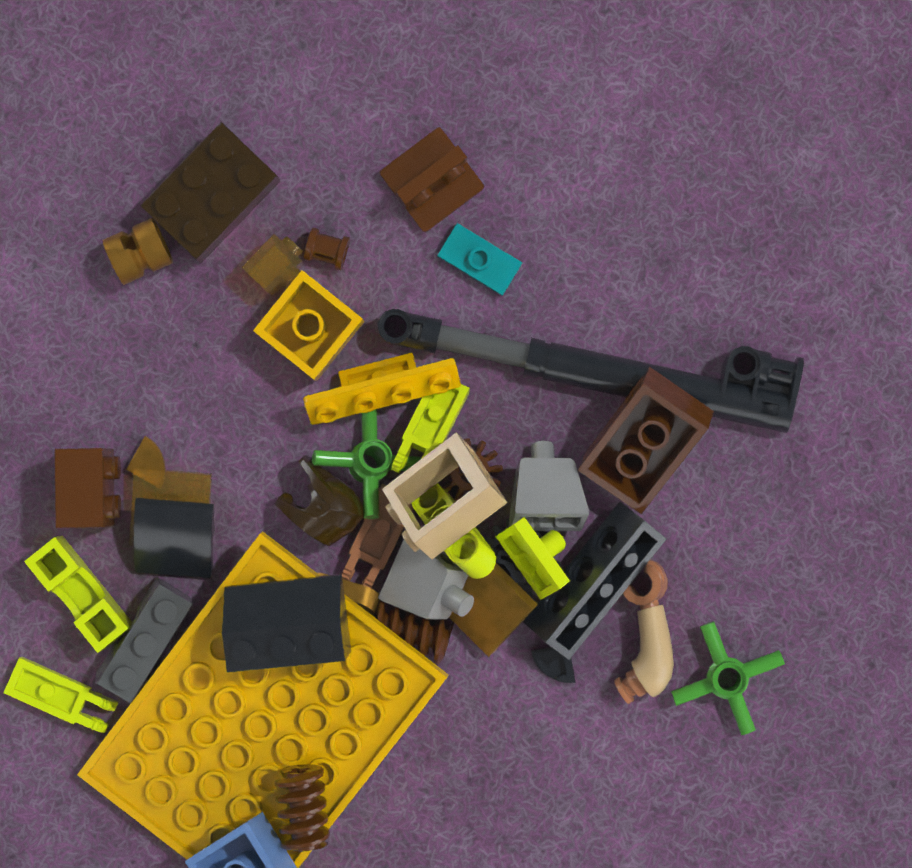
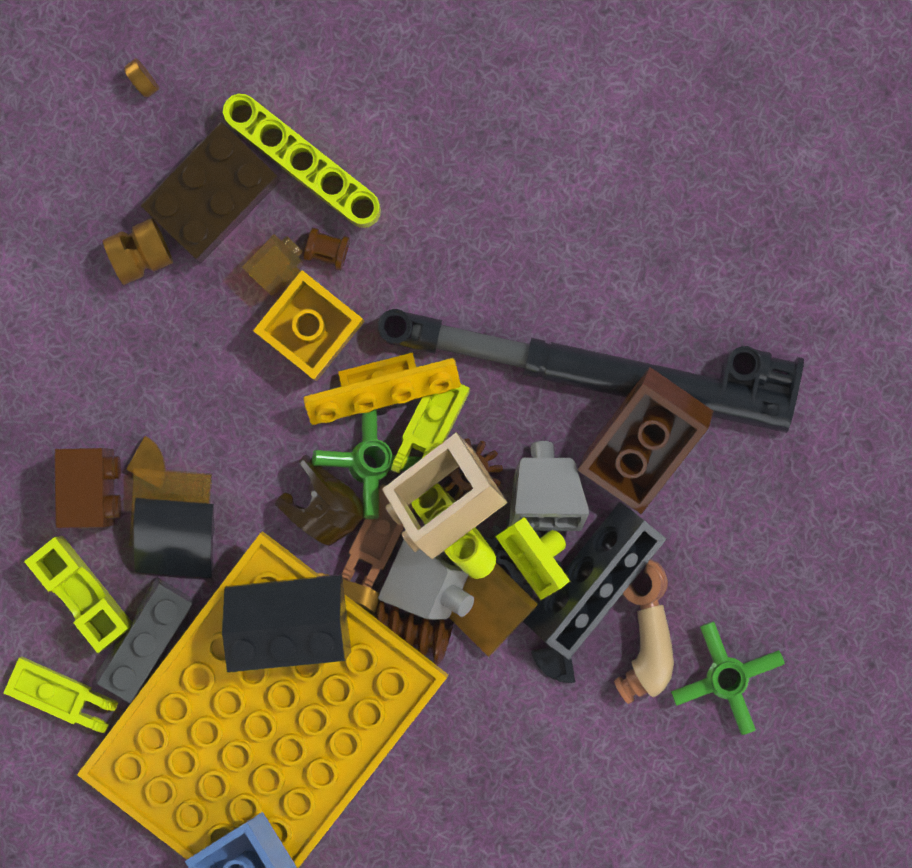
(141, 78): none -> pearl gold tile
(290, 146): none -> neon yellow beam
(303, 808): reddish brown piece -> none
(432, 179): reddish brown bracket -> none
(479, 259): teal plate -> none

